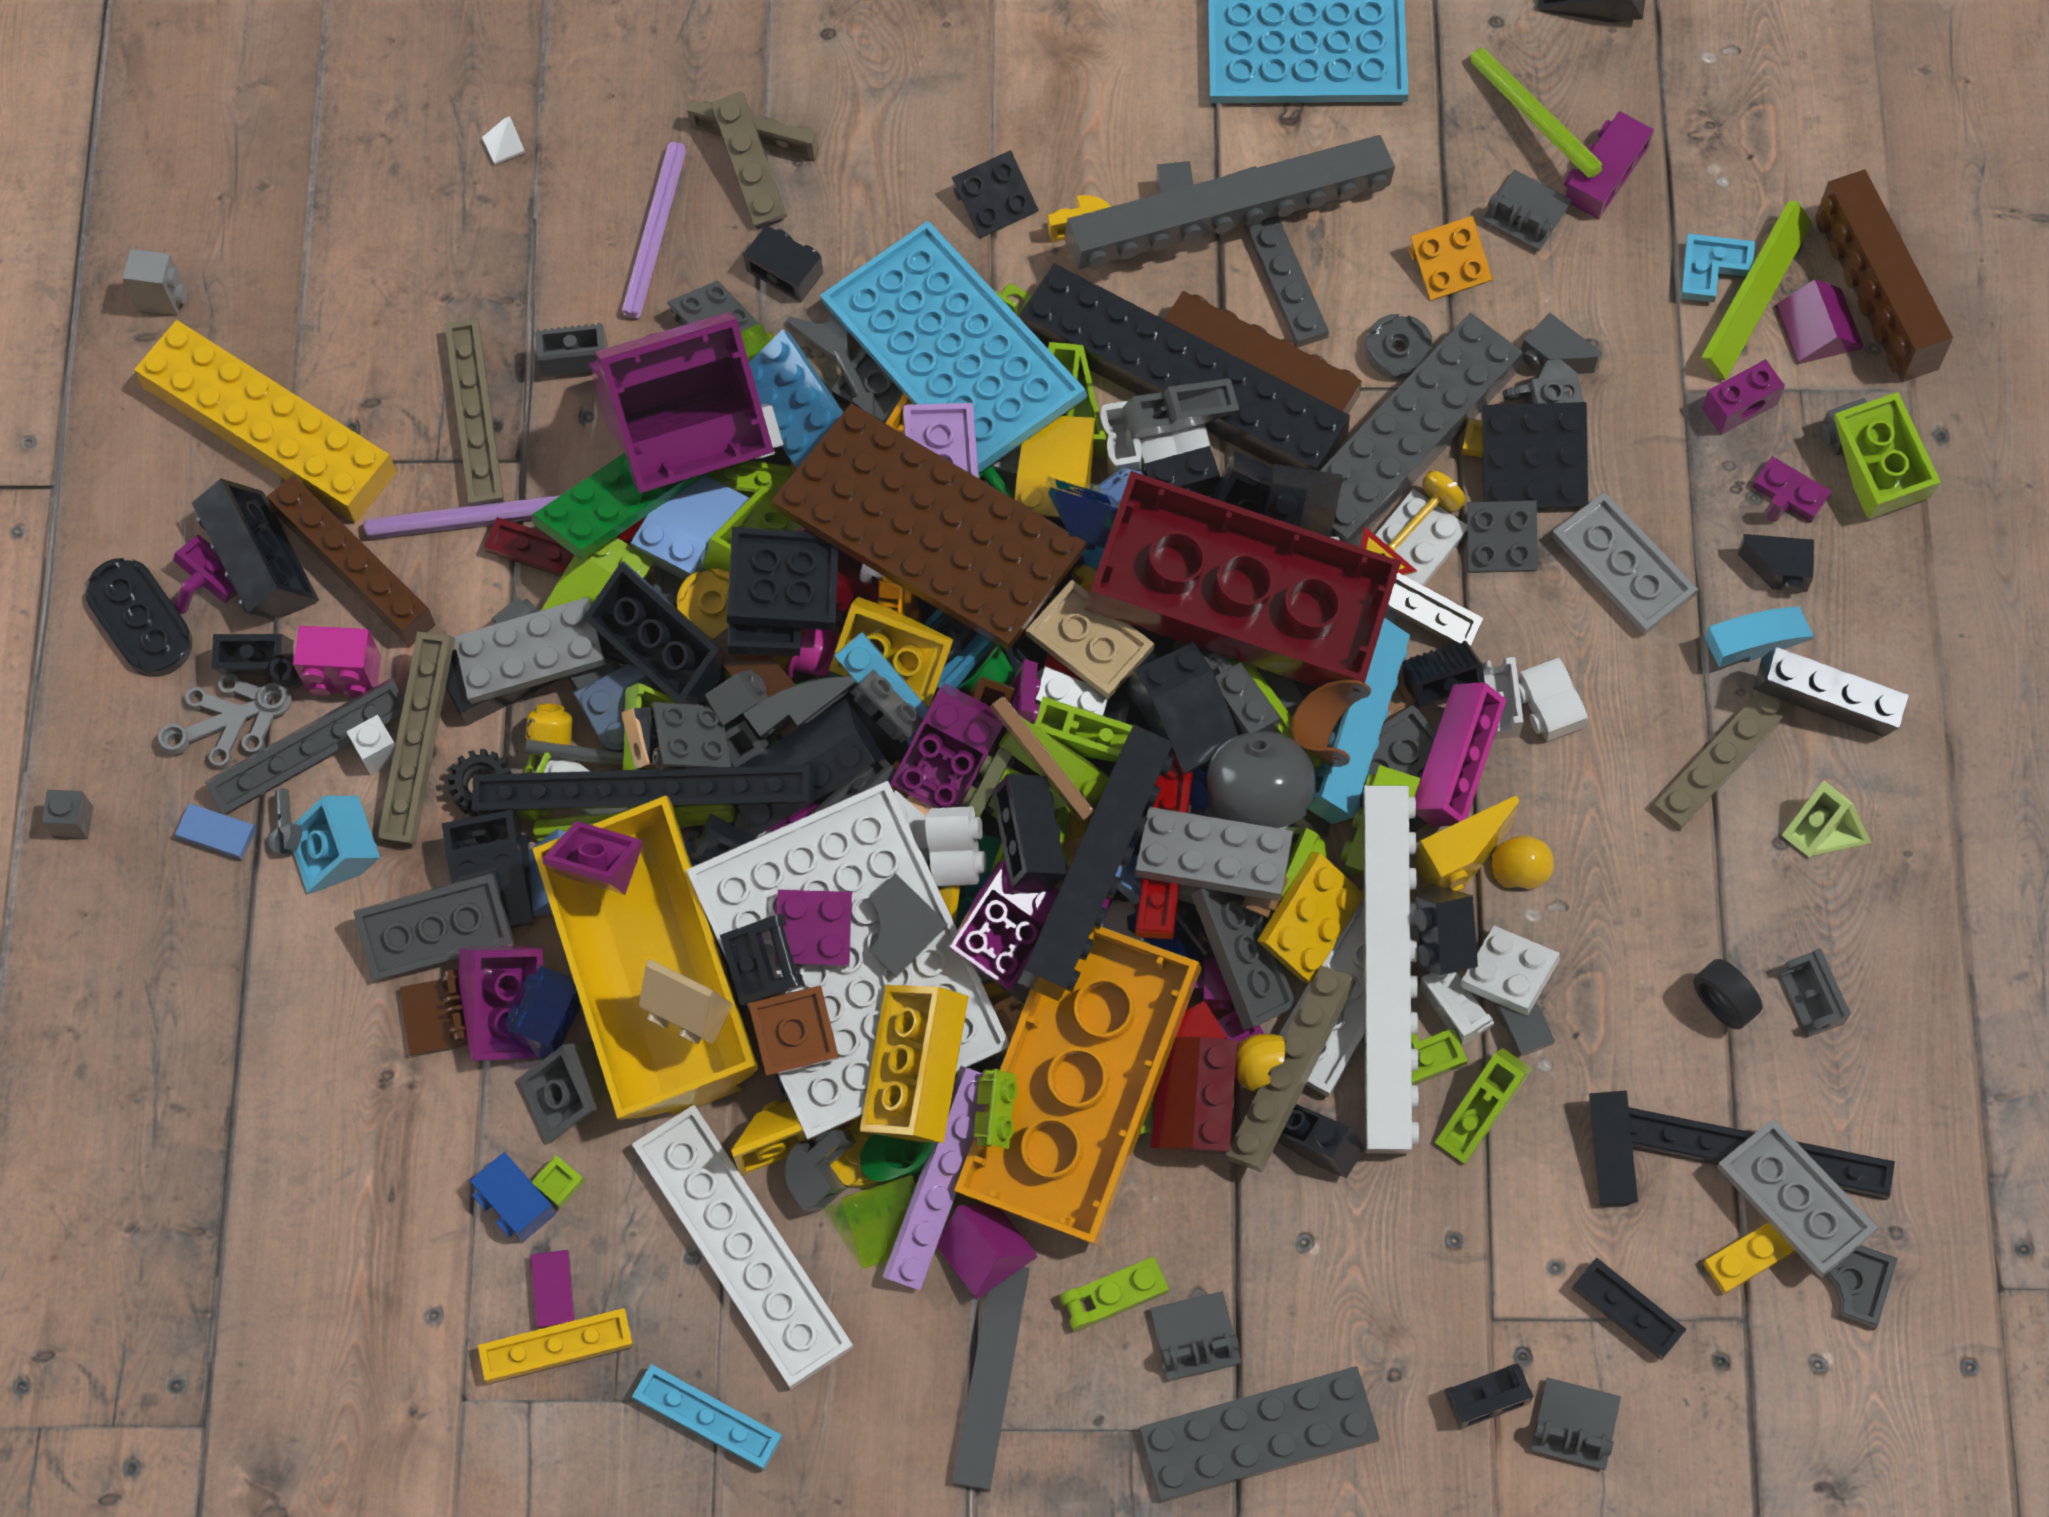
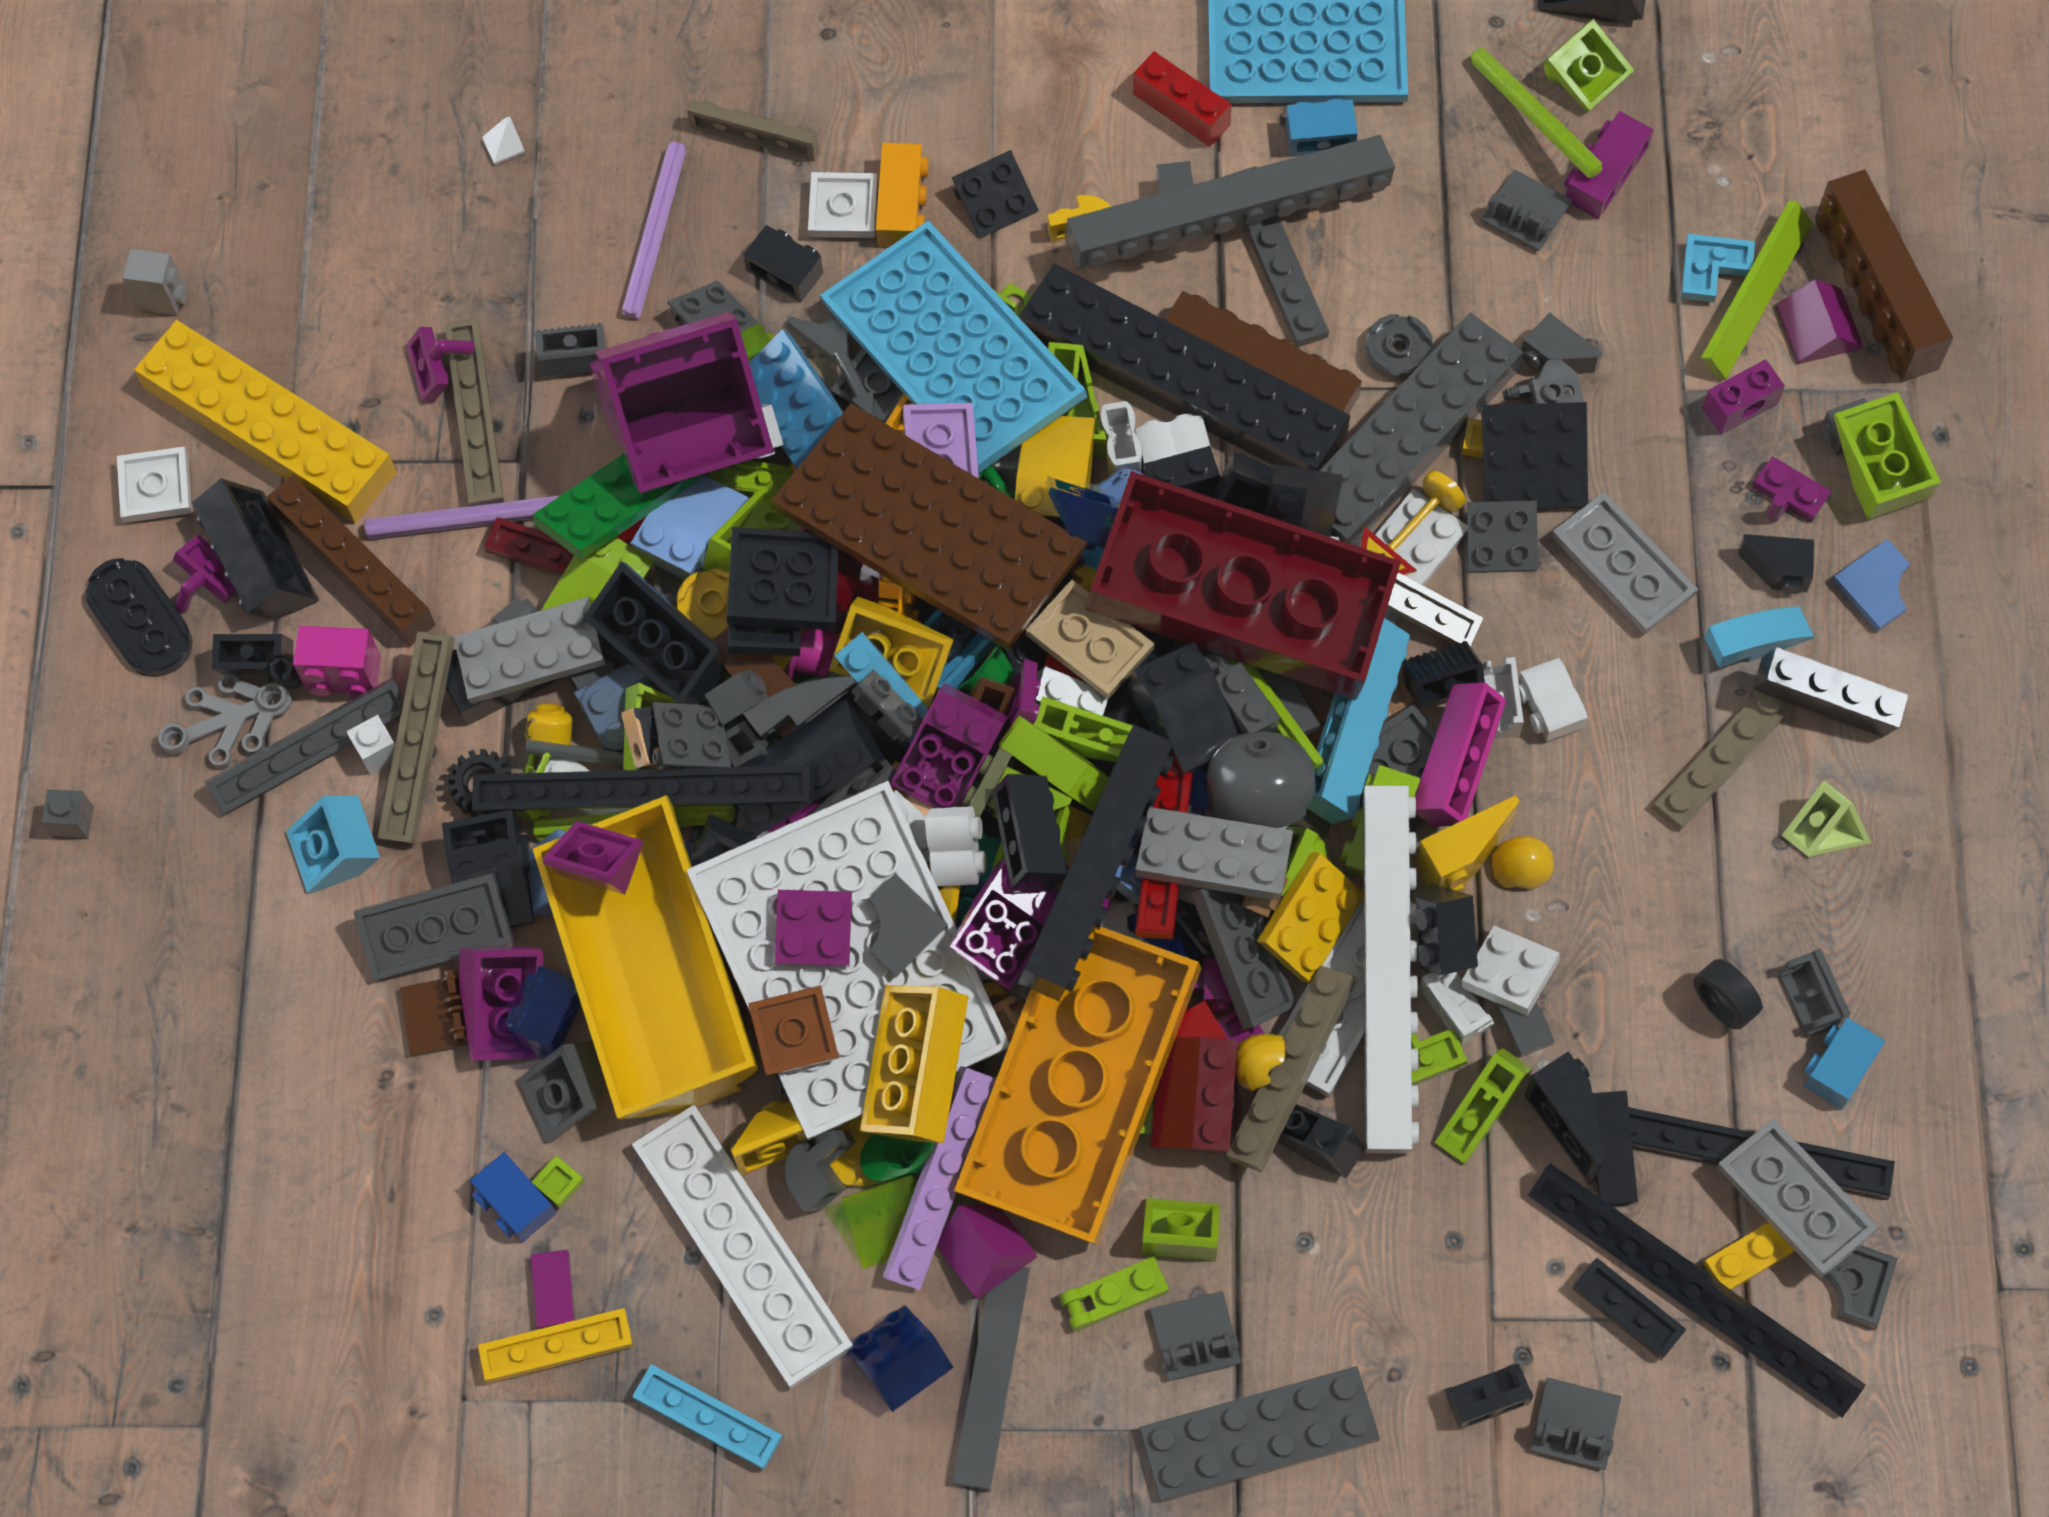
(154, 484): none -> white plate
(215, 831): medium blue tile -> none
(287, 835): dark grey bar -> none
(426, 361): none -> magenta plate
(683, 1003): tan slope -> none
(749, 159): dark tan plate -> none
(751, 964): black plate -> none
(843, 205): none -> white plate
(899, 1357): none -> clear blue slope
(900, 191): none -> light orange brick
(996, 1126): lime hinge -> none
(1041, 758): medium nougat tile -> none
(1180, 407): dark grey slope -> none
(1181, 1229): none -> lime slope
(1182, 99): none -> red brick
(1319, 714): dark orange piece -> none
(1320, 125): none -> dark azure brick
(1450, 257): light orange hinge -> none
(1566, 1106): none -> black slope
(1587, 65): none -> lime slope
(1697, 1290): none -> black plate
(1843, 1063): none -> dark azure brick
(1873, 584): none -> medium blue tile

